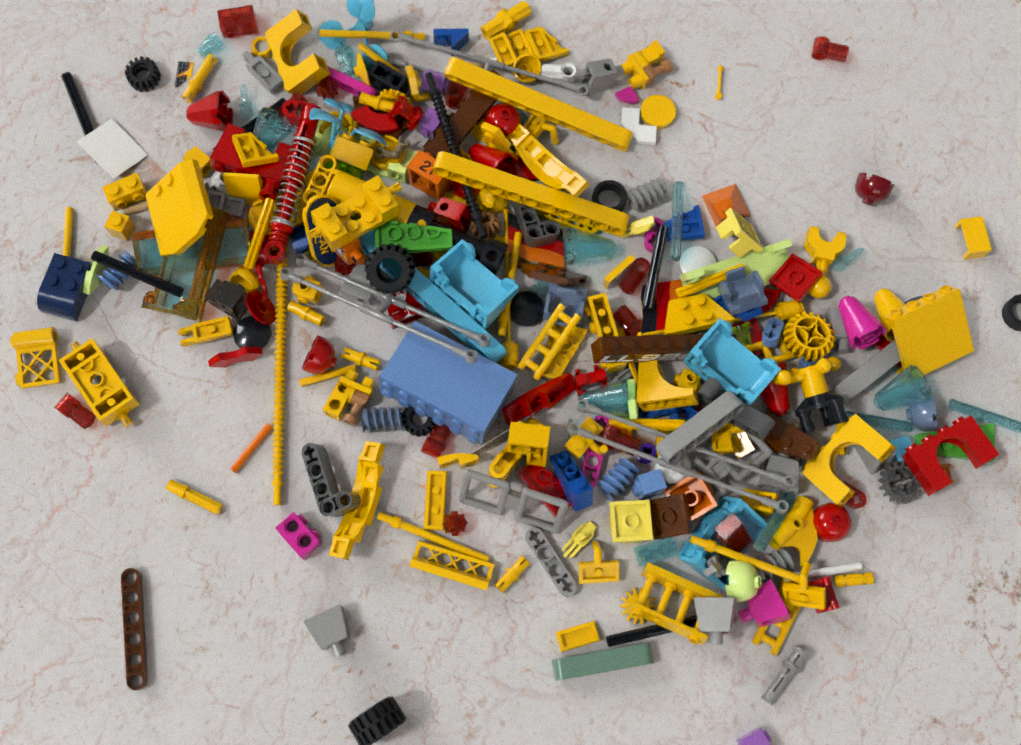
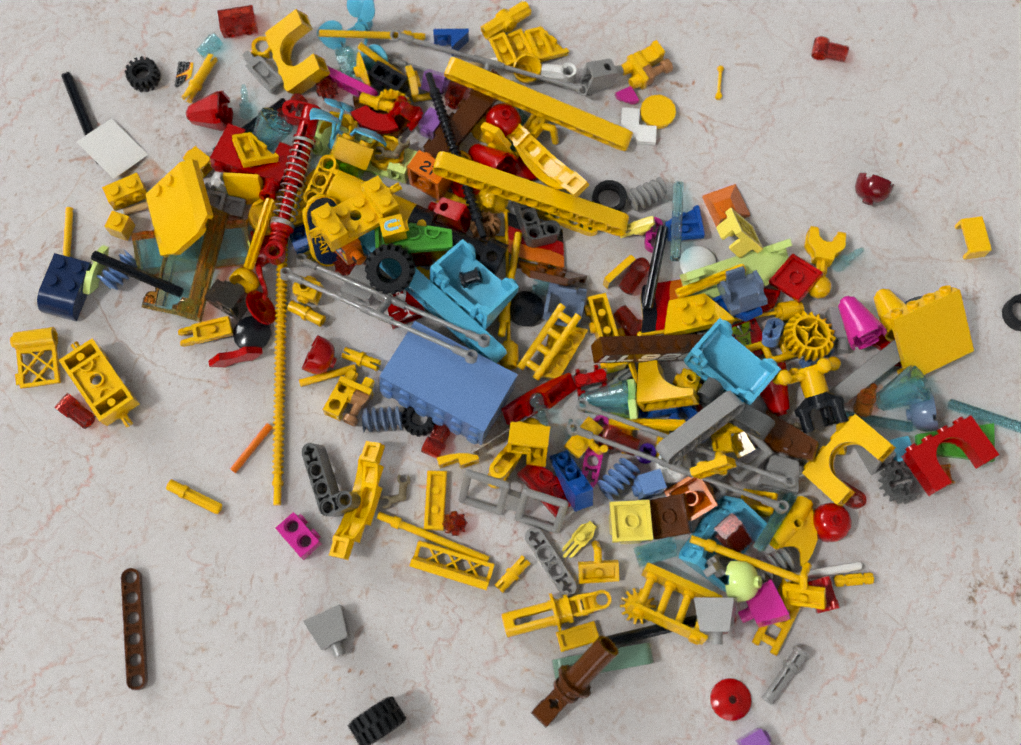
(393, 228): none -> yellow brick
(399, 497): none -> dark tan arm
(471, 277): none -> black bush
(537, 401): none -> clear light blue bar
(564, 611): none -> yellow piece
(575, 680): none -> reddish brown piece
(587, 247): clear light blue cone -> none
(717, 466): none -> yellow plate
(720, 699): none -> red dish
(865, 401): none -> clear orange piece

